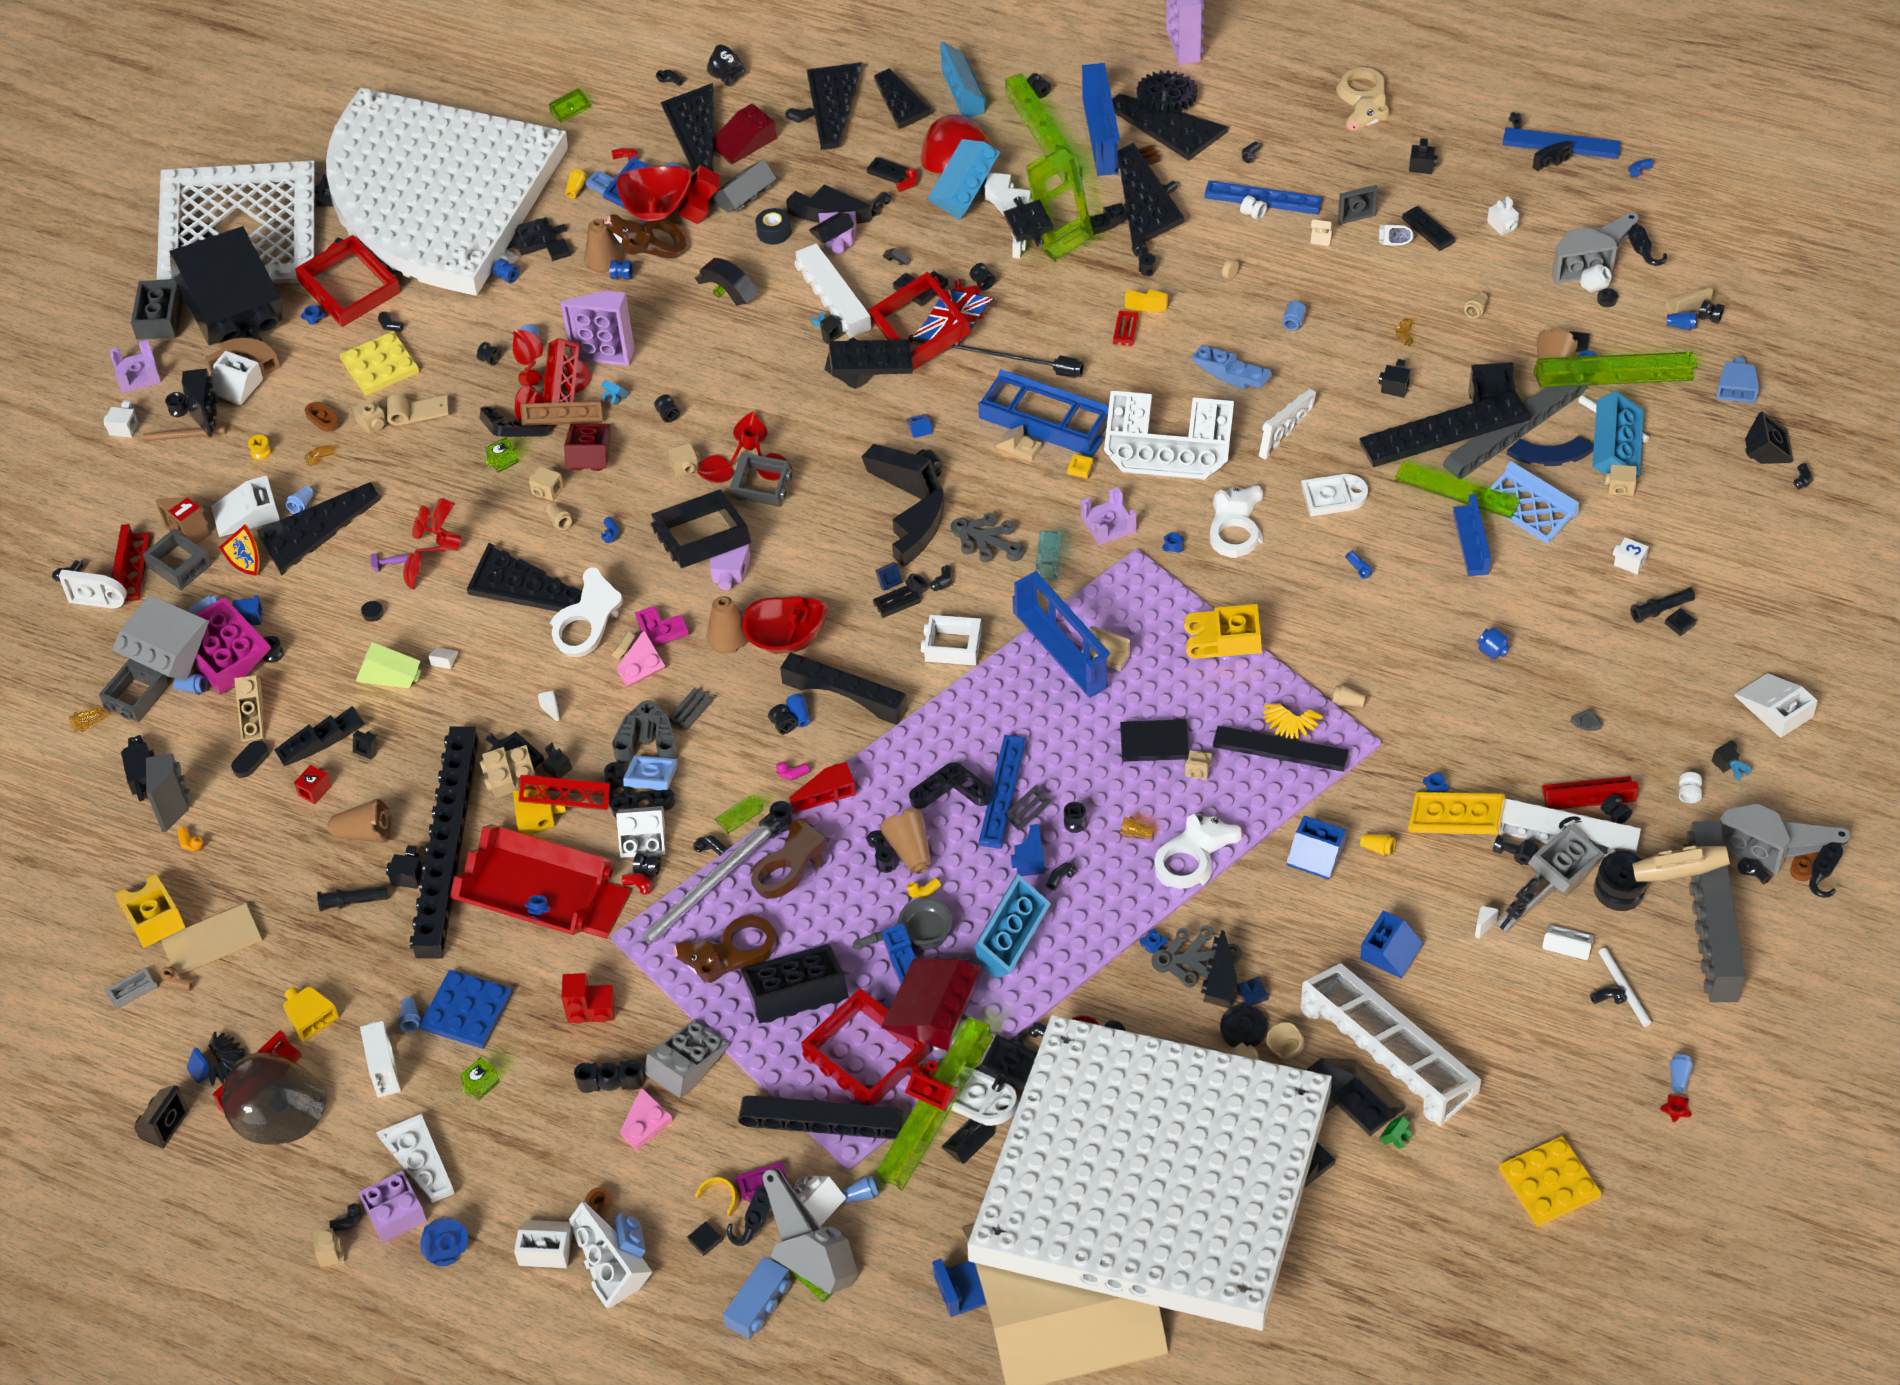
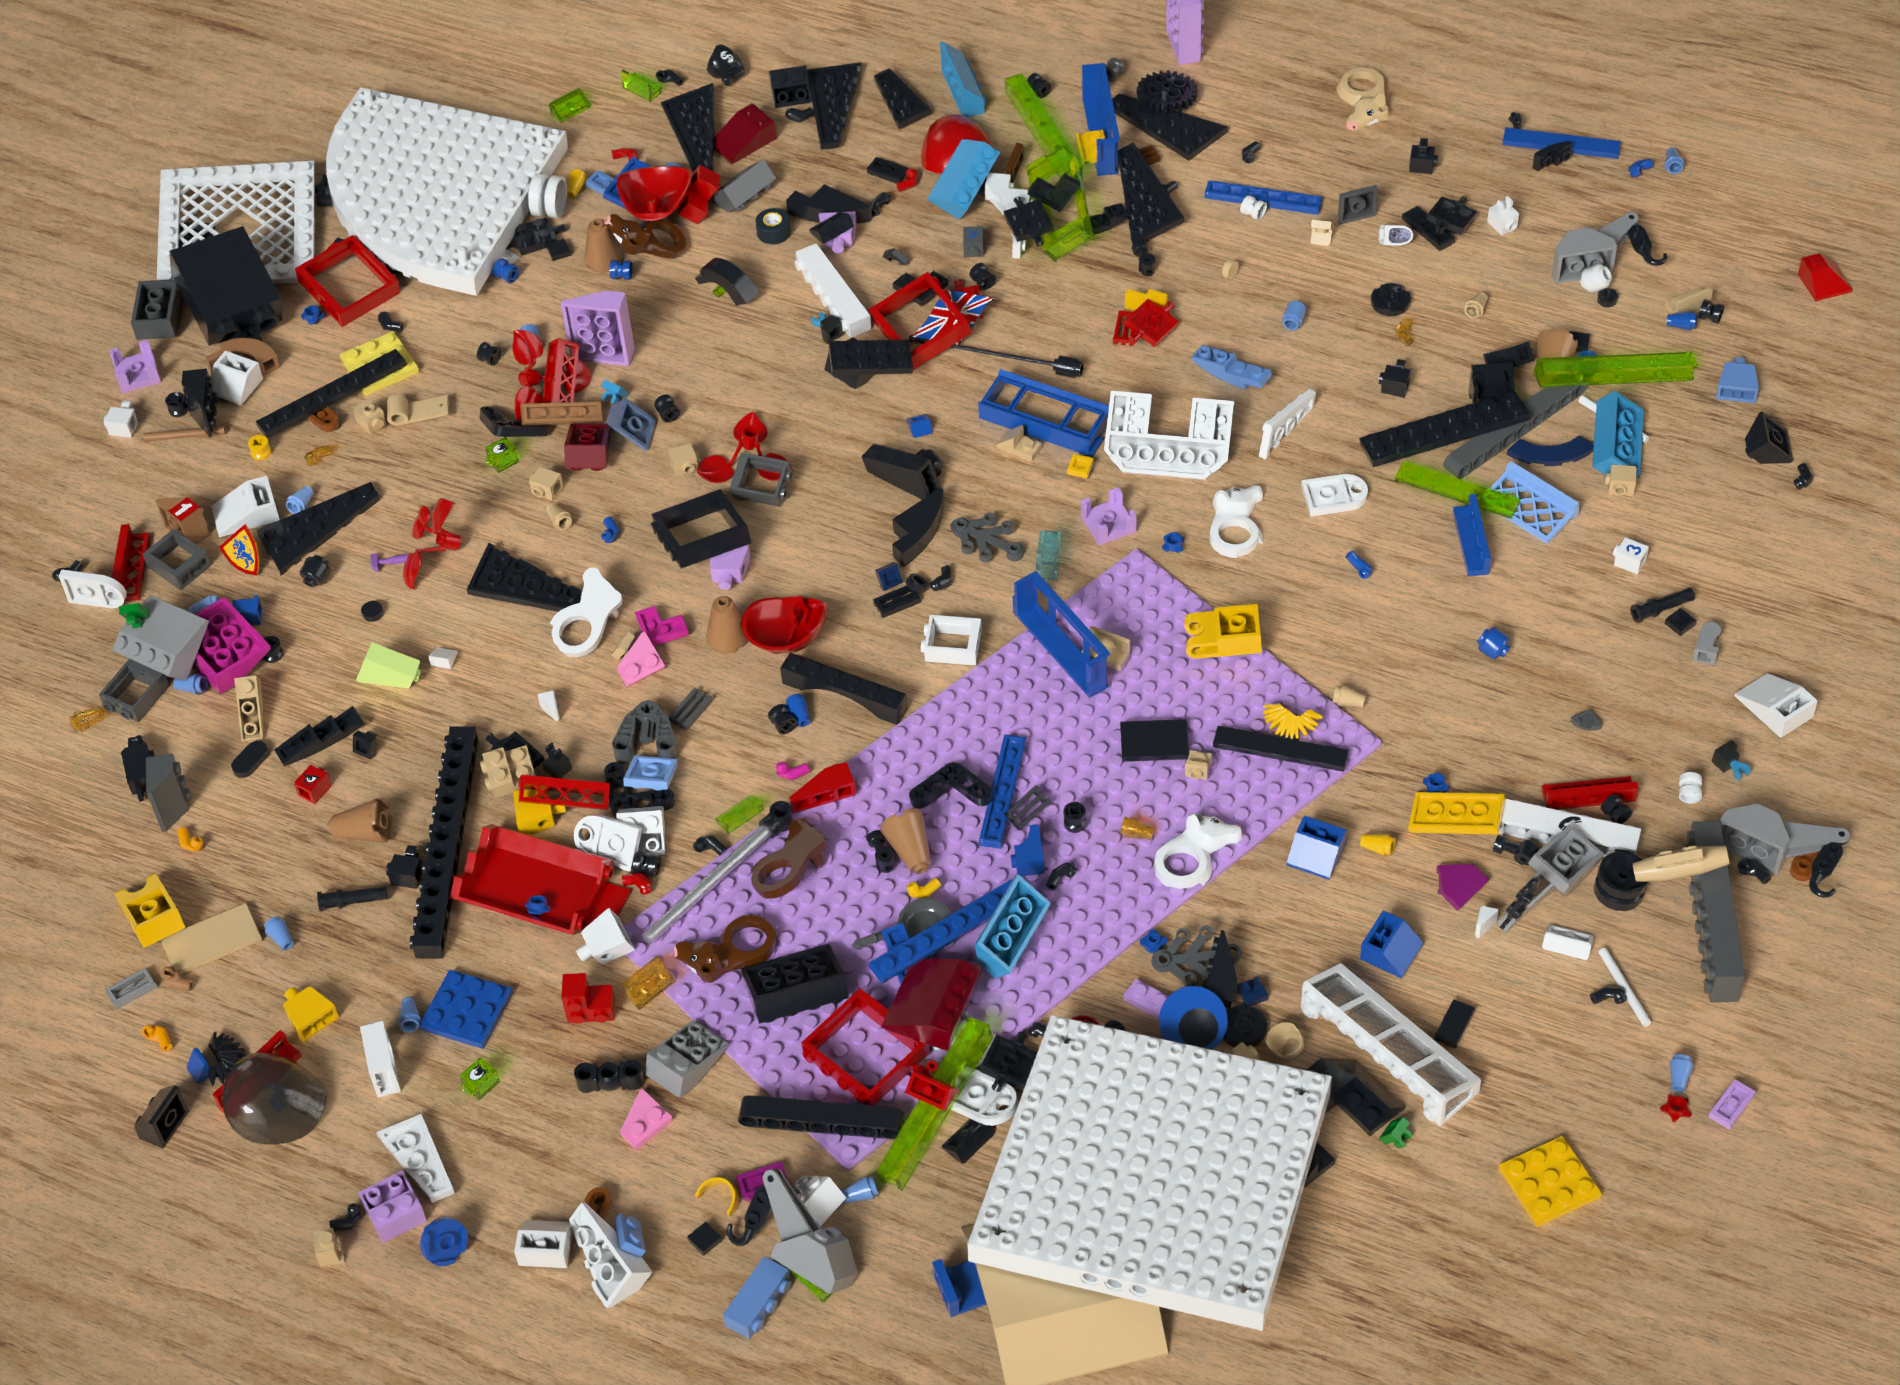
(134, 614): none -> green tile
(159, 1035): none -> light orange arm
(279, 933): none -> medium blue cone
(315, 571): none -> black head
(331, 393): none -> black plate
(547, 196): none -> white wheel
(605, 939): none -> white torso
(609, 839): none -> white tile
(632, 423): none -> sand blue slope
(640, 85): none -> clear neon green panel
(648, 982): none -> clear yellow plate
(790, 86): none -> black slope
(937, 936): none -> blue plate
(973, 241): none -> dark grey brick
(1015, 161): none -> reddish brown tile
(1057, 195): none -> black plate
(1087, 145): none -> yellow plate
(1114, 68): none -> dark grey wheel
(1145, 998): none -> lavender plate
(1151, 322): none -> red plate
(1194, 1018): none -> blue piece
(1390, 299): none -> black tile
(1451, 215): none -> black plate
(1454, 1023): none -> black tile
(1459, 883): none -> magenta slope
(1518, 353): none -> black slope
(1673, 162): none -> medium blue cone
(1705, 649): none -> light grey leg
(1732, 1104): none -> lavender plate
(1822, 277): none -> red slope

